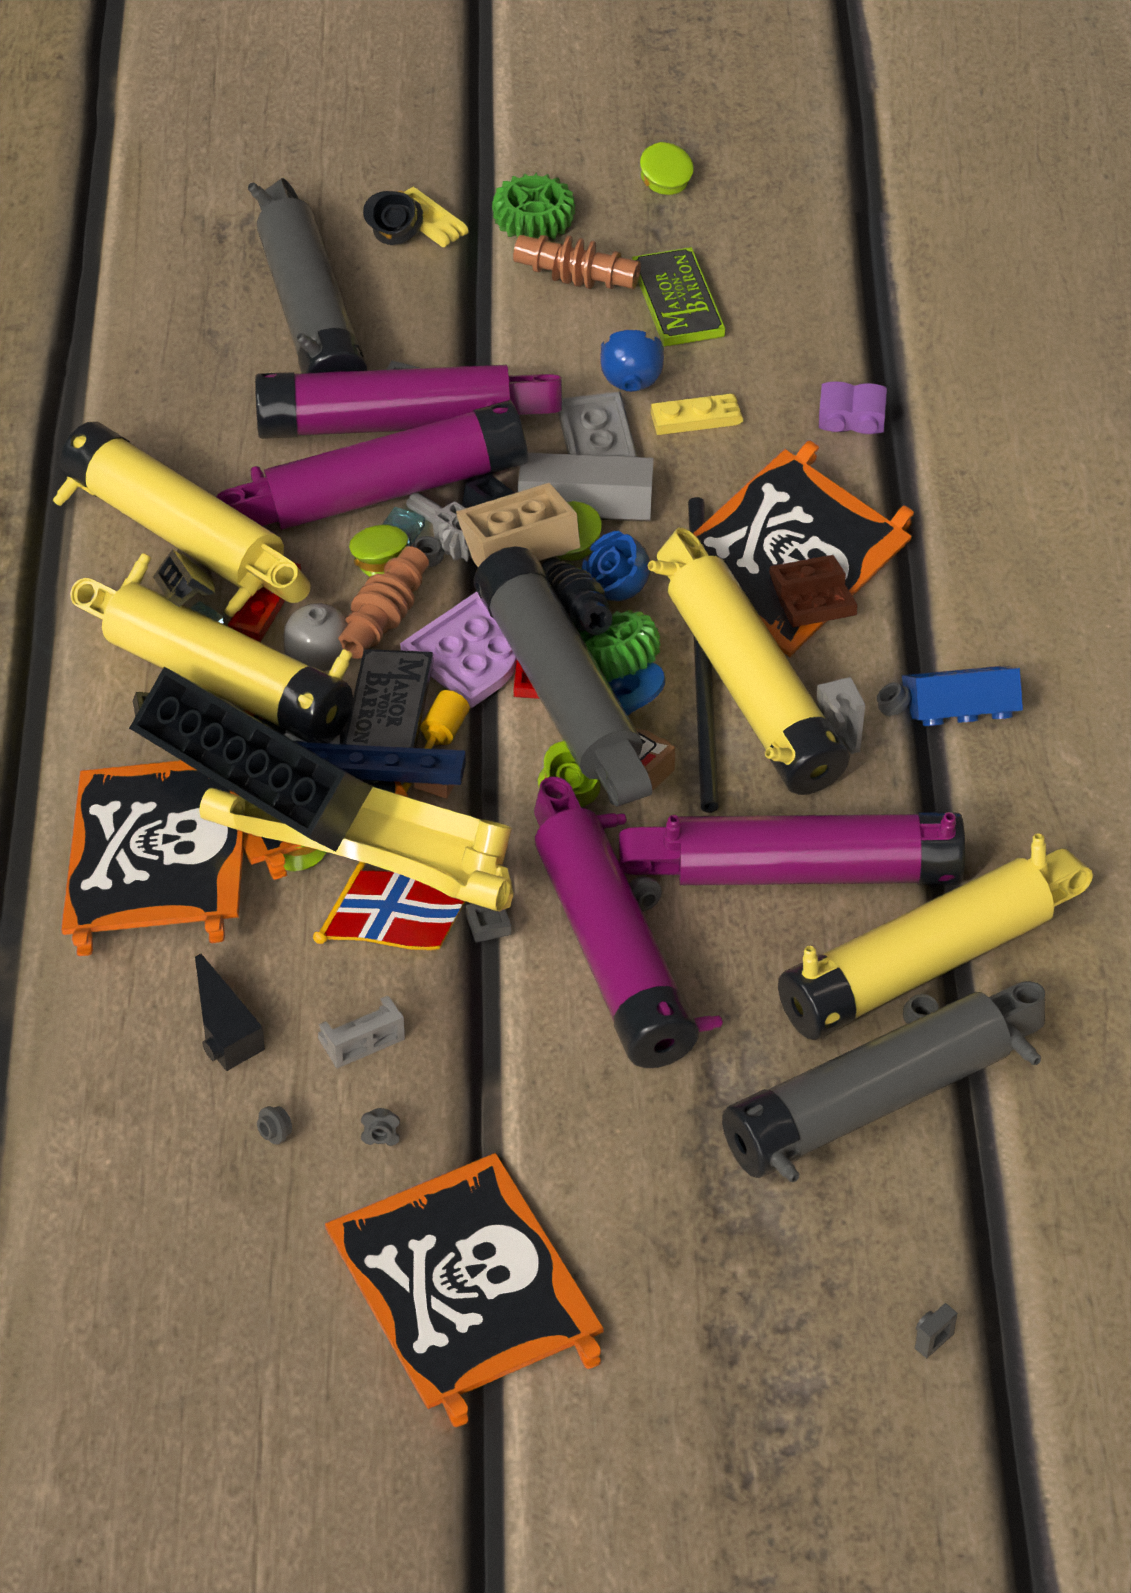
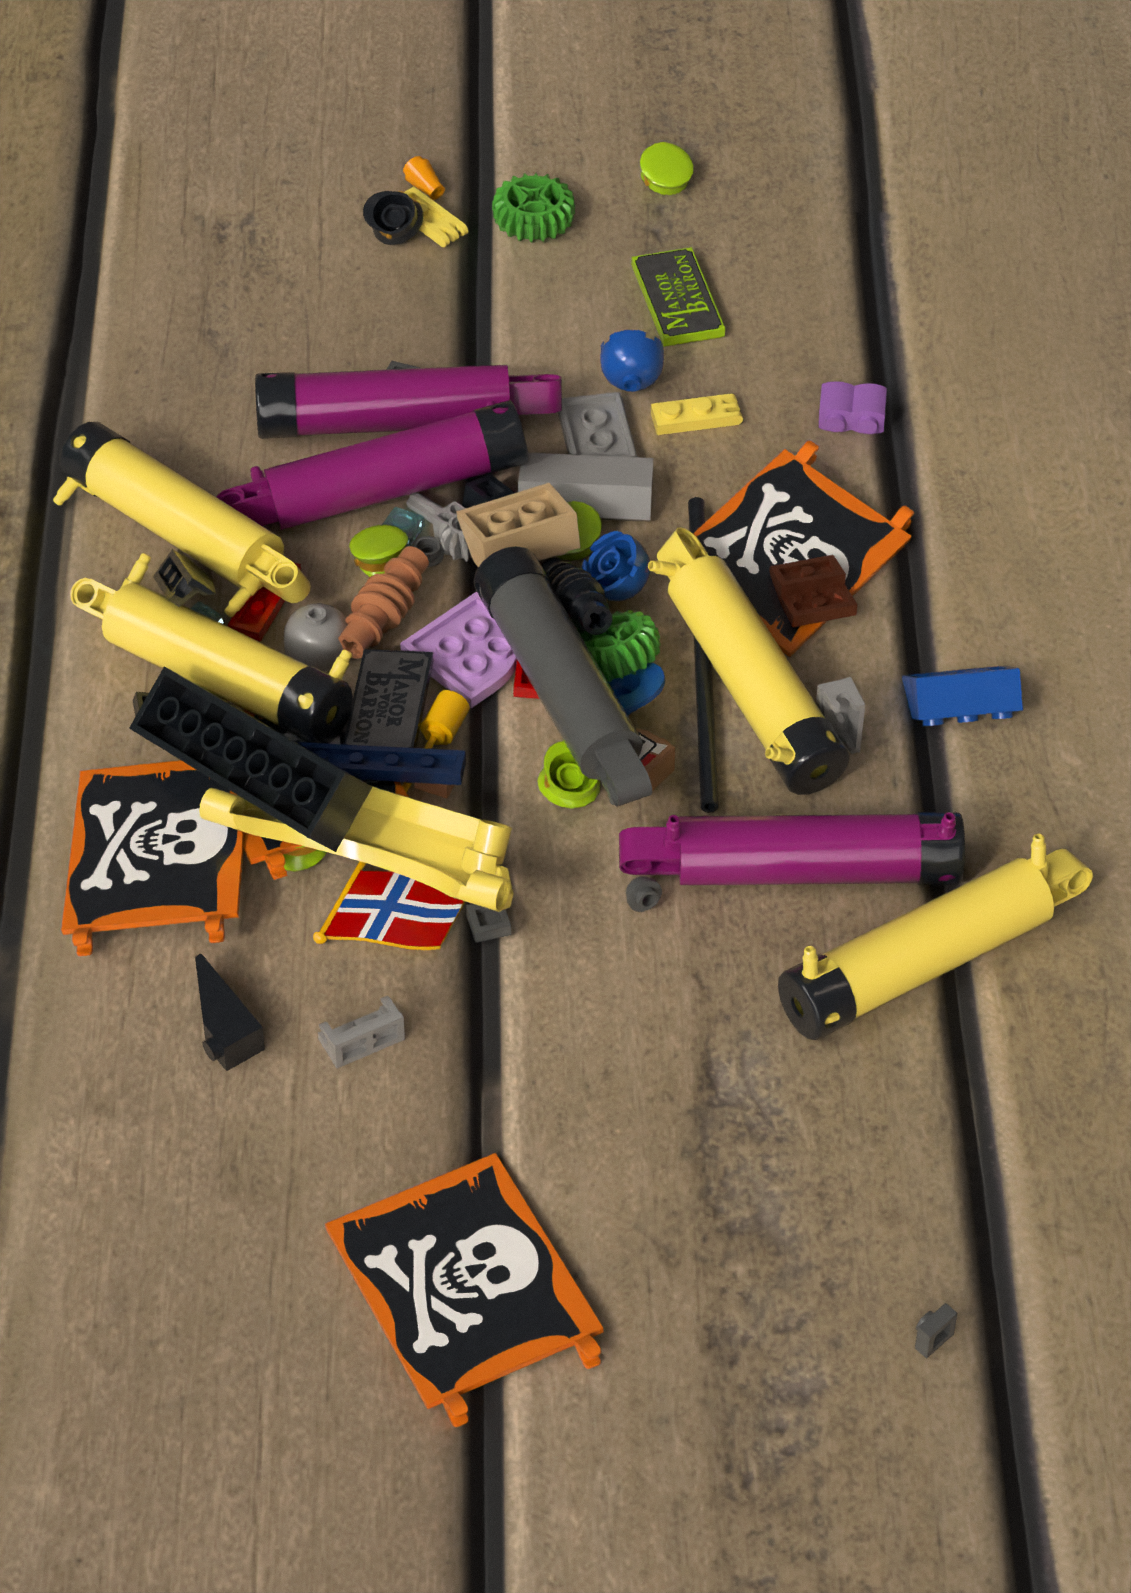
(274, 1124): dark grey plate -> none
(305, 282): dark grey piece -> none
(377, 1120): dark grey plate -> none
(421, 175): none -> light orange cone
(576, 263): nougat piece -> none
(612, 930): magenta piece -> none
(881, 1077): dark grey piece -> none
(893, 699): dark grey plate -> none
(919, 1005): dark grey plate -> none

